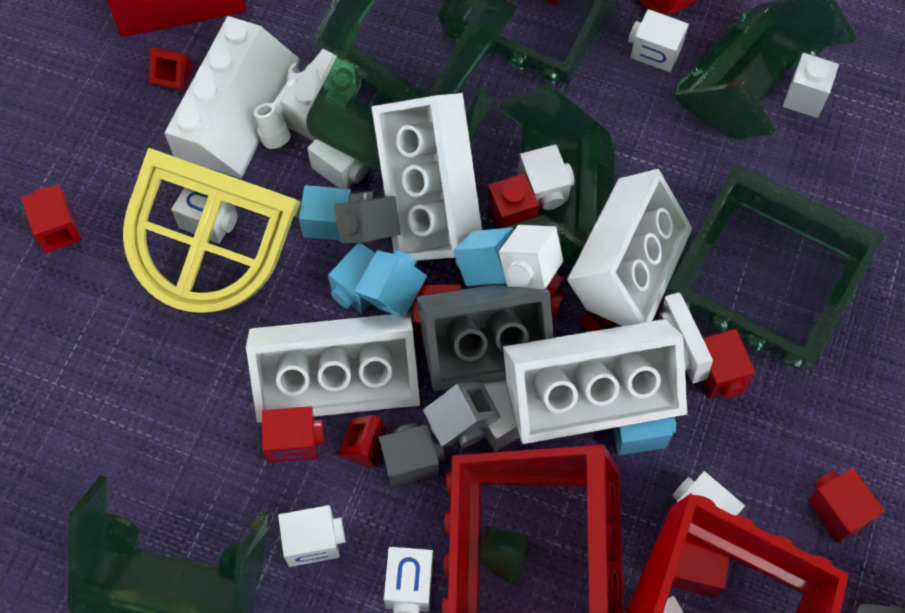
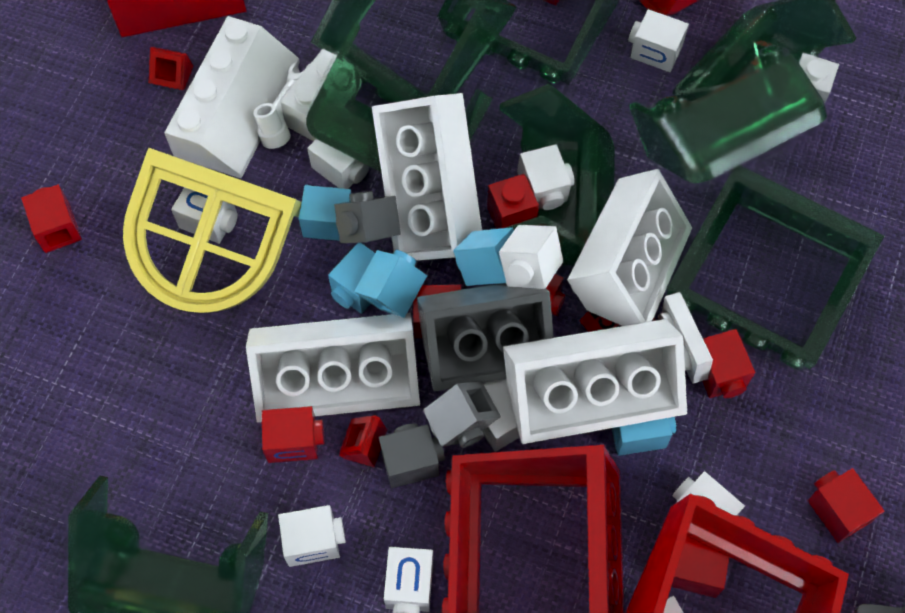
(504, 553): slope -> none
(734, 121): none -> clear green windscreen

